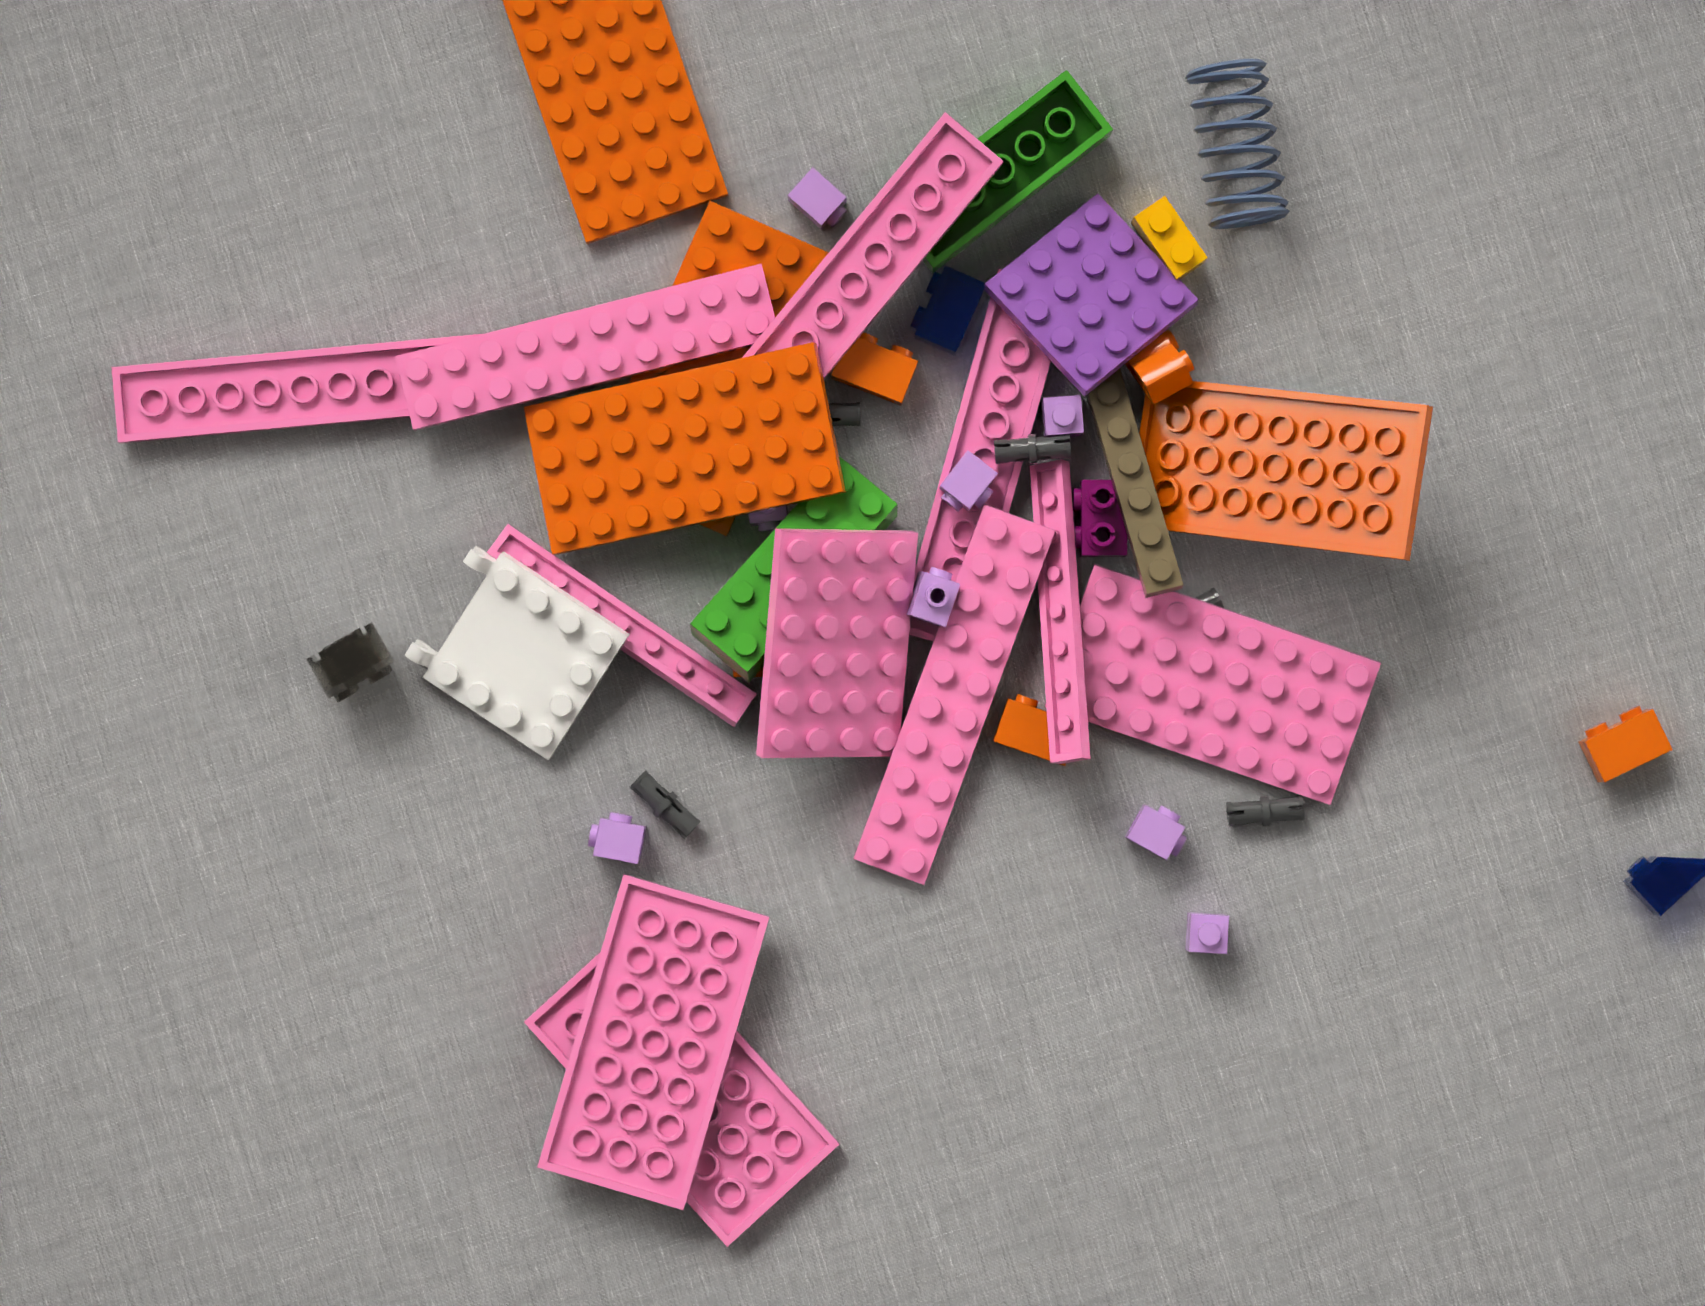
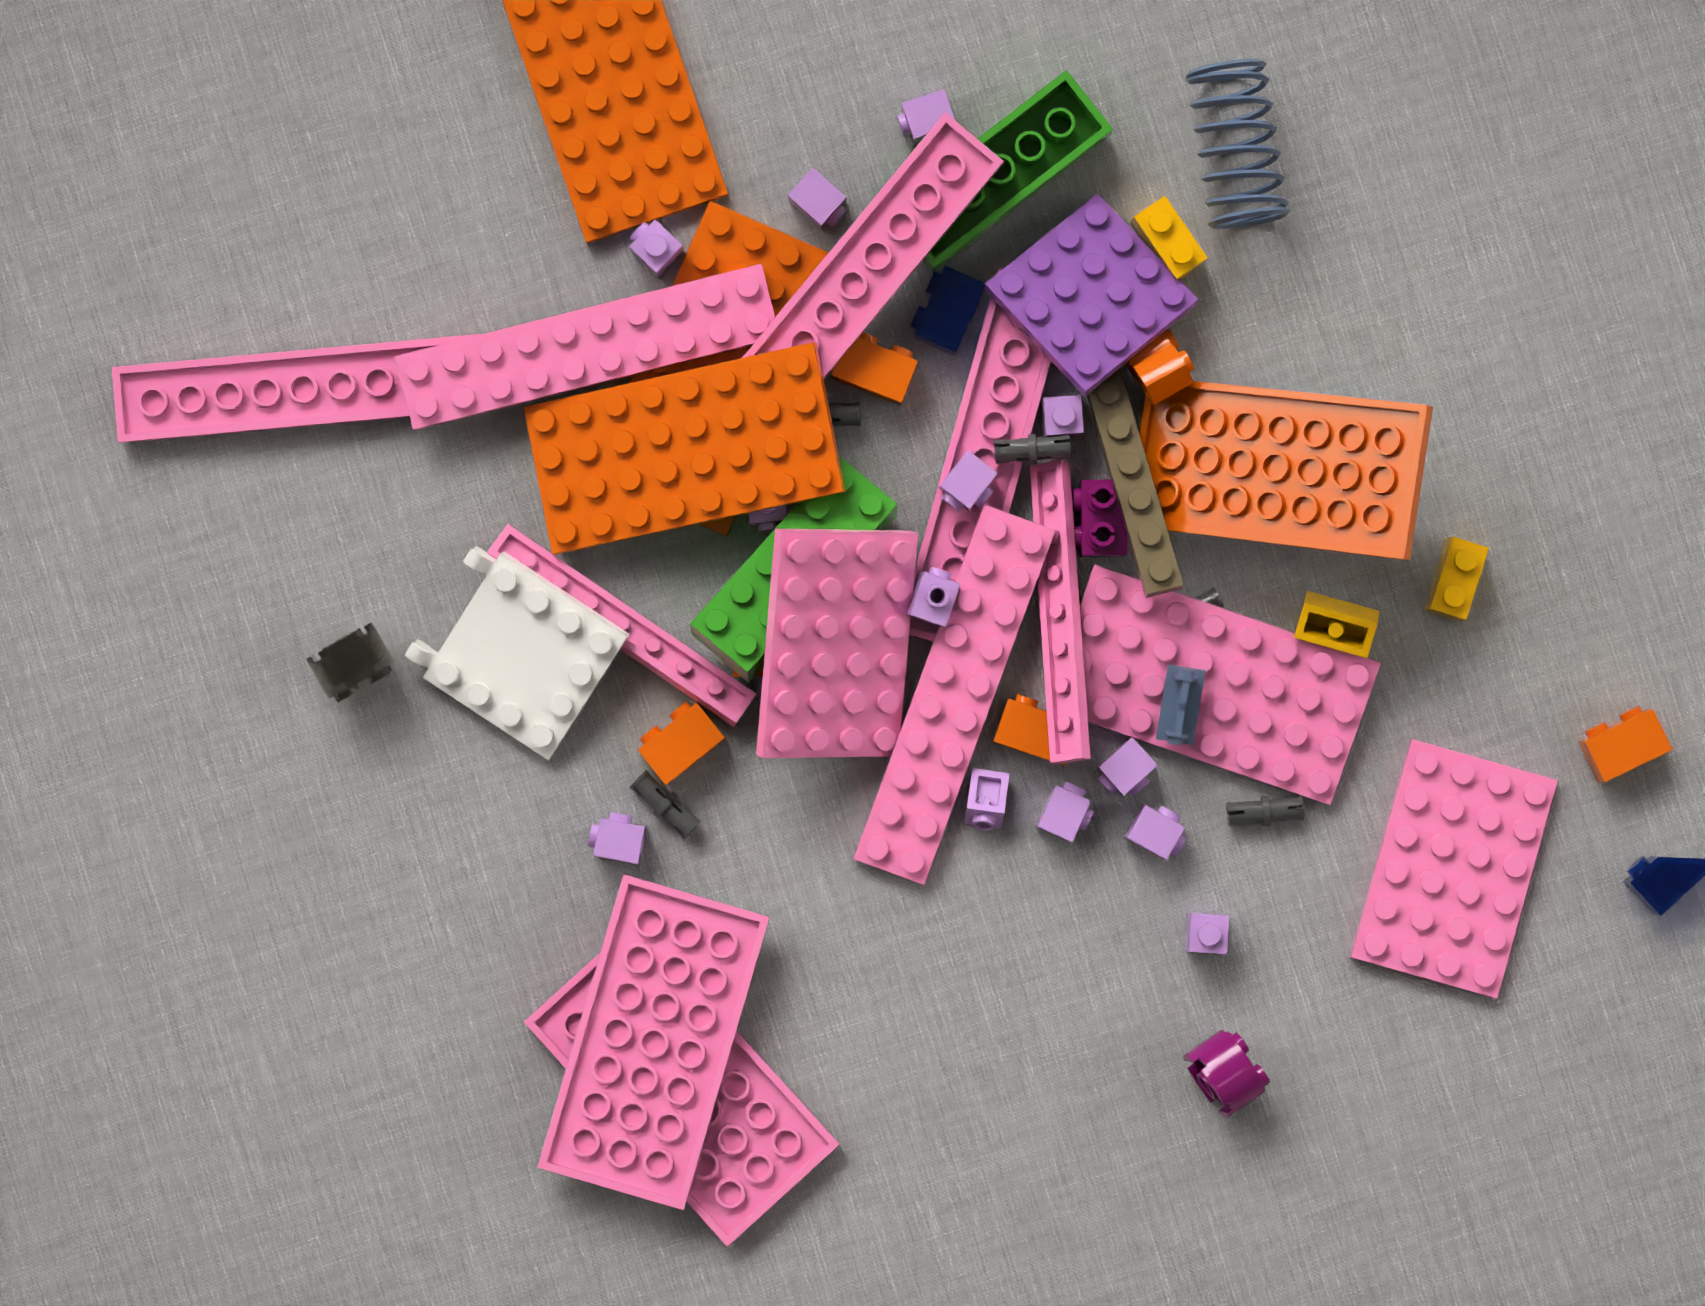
(655, 247): none -> lavender brick
(681, 742): none -> orange brick
(922, 114): none -> lavender brick
(986, 799): none -> lavender bracket
(1066, 812): none -> lavender brick
(1126, 769): none -> lavender brick
(1180, 705): none -> sand blue hinge
(1226, 1072): none -> magenta brick
(1337, 624): none -> yellow brick
(1453, 868): none -> bright pink plate
(1456, 578): none -> yellow brick

